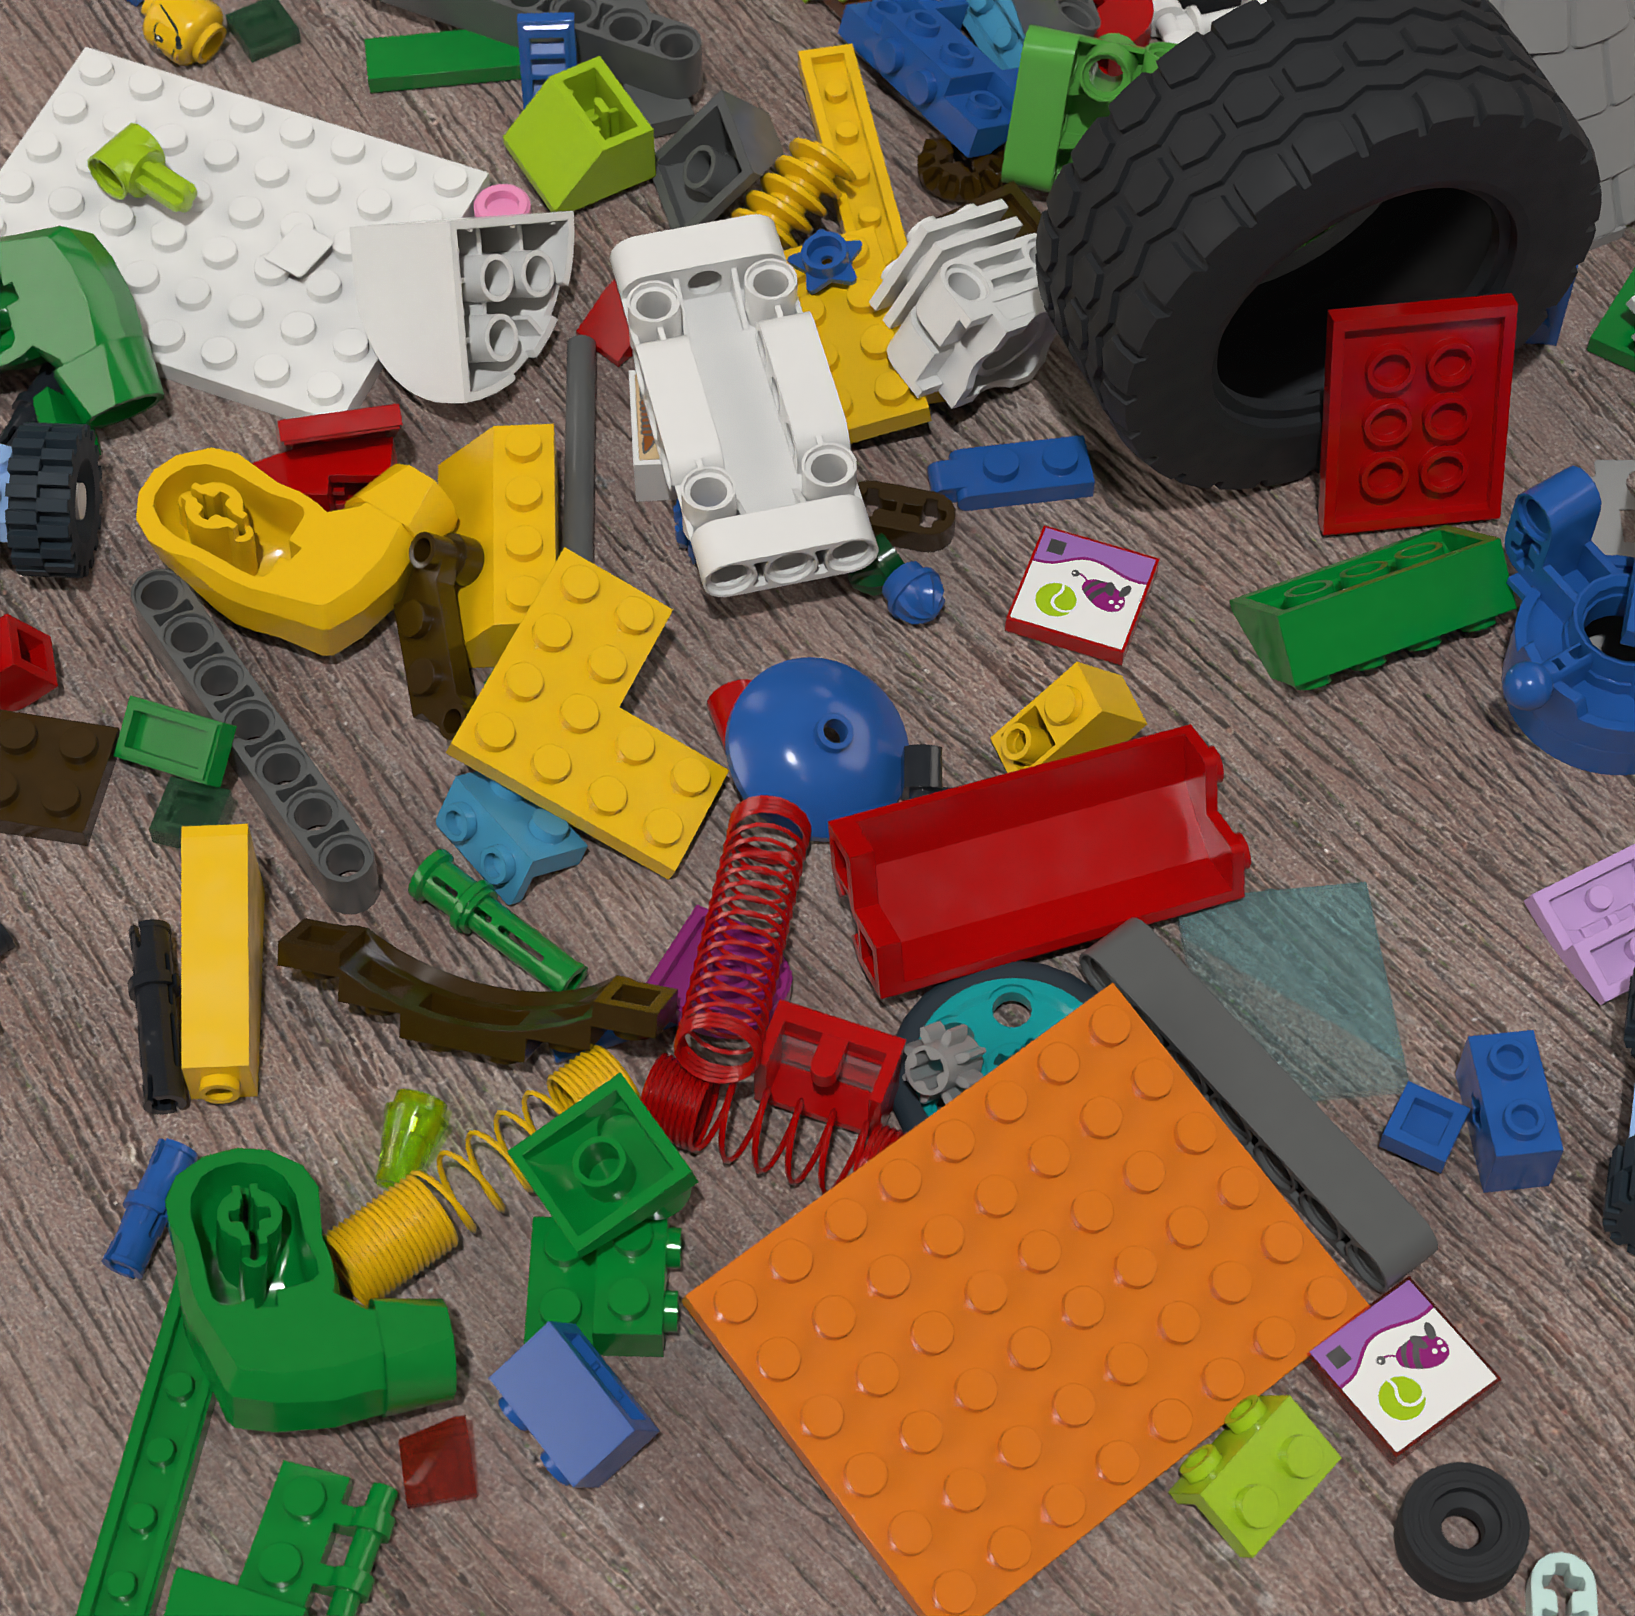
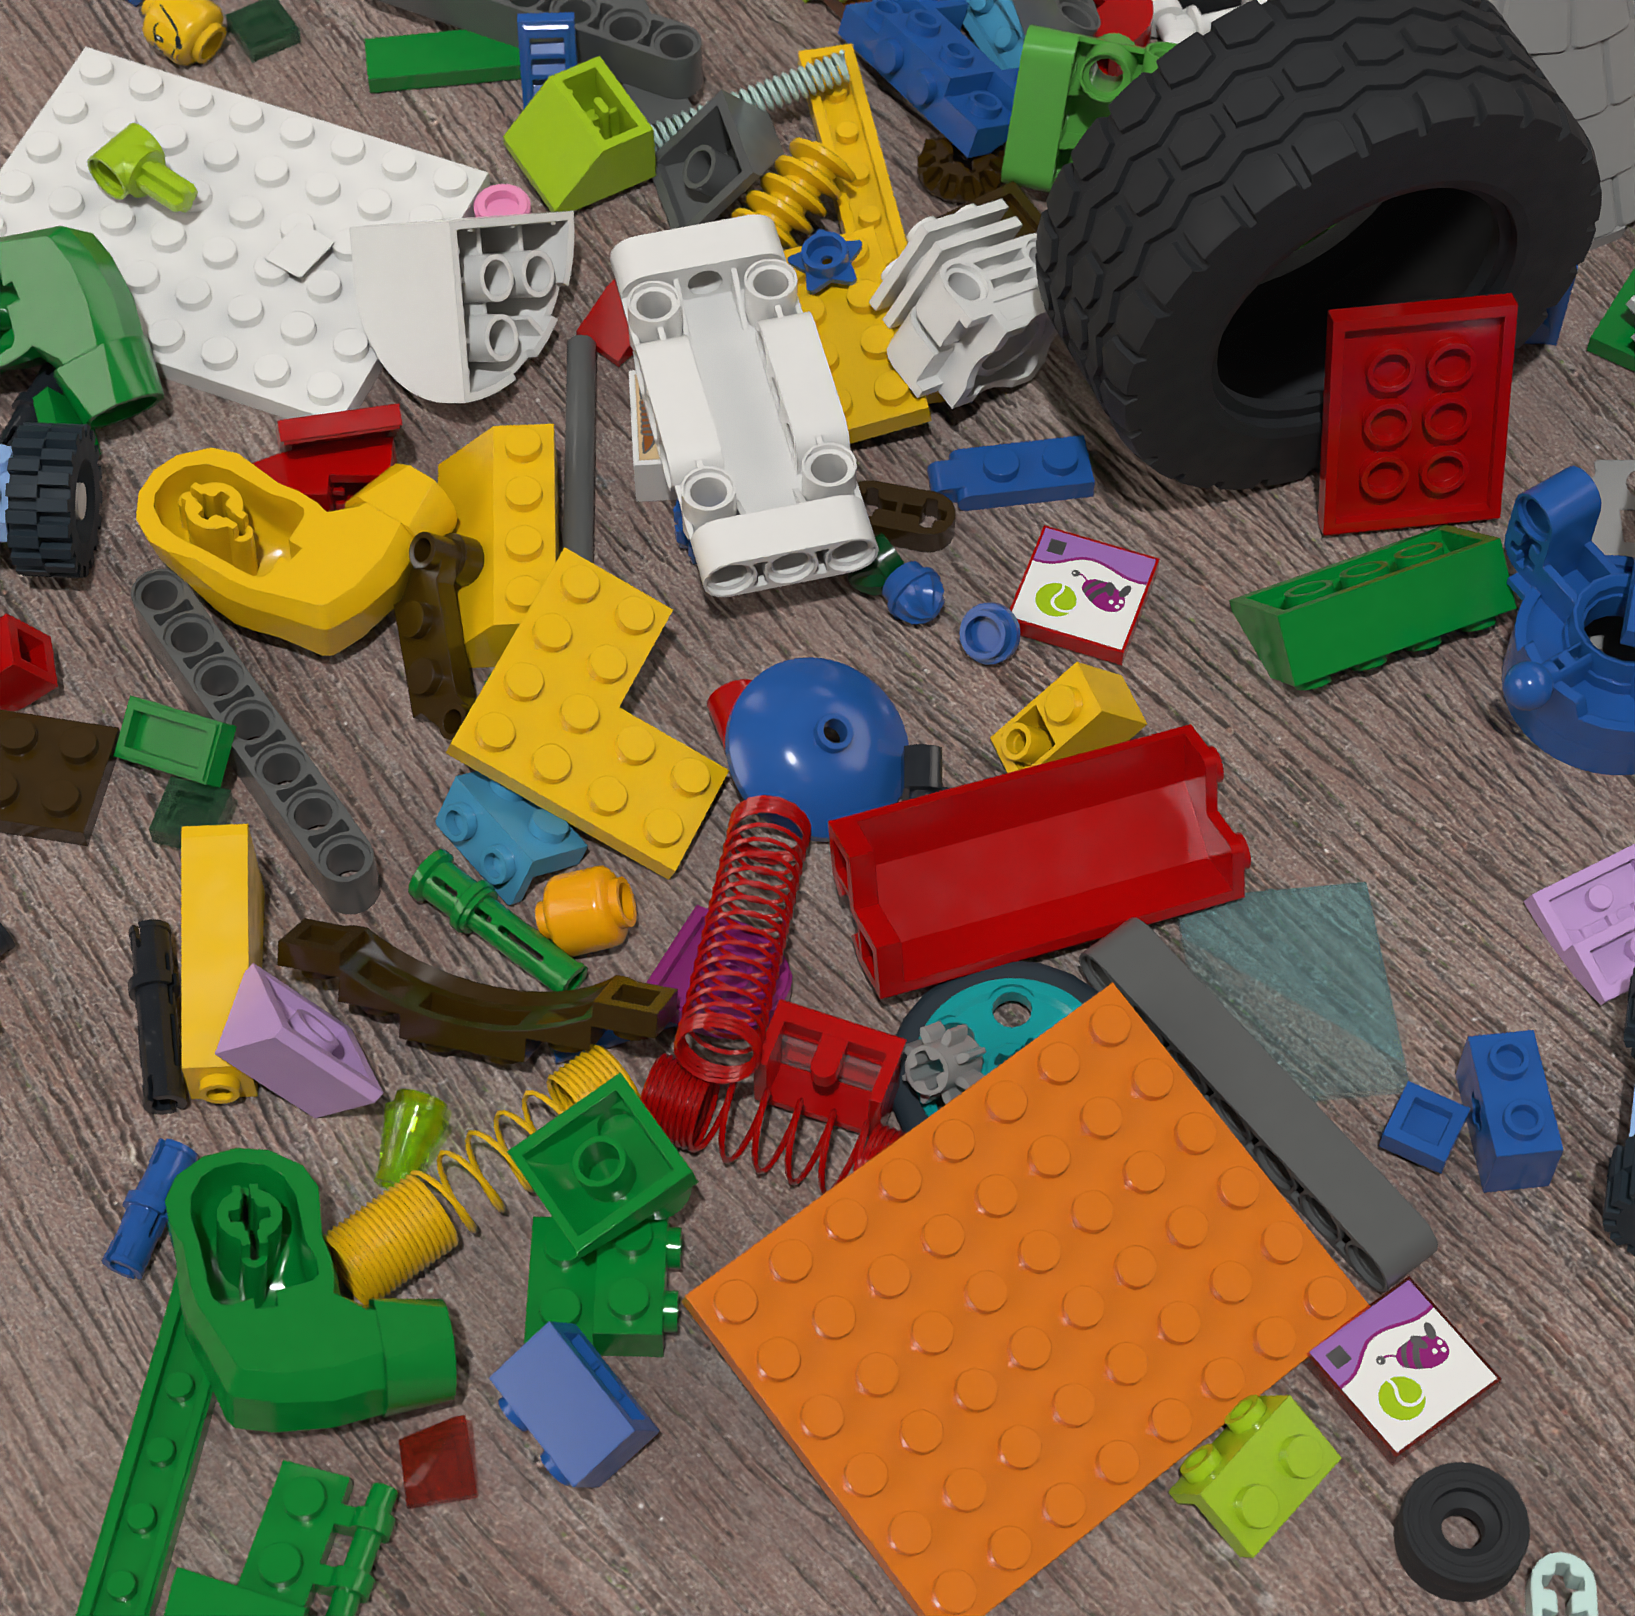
(295, 1048): none -> lavender slope
(586, 910): none -> light orange head
(669, 129): none -> light aqua piece
(990, 633): none -> blue plate

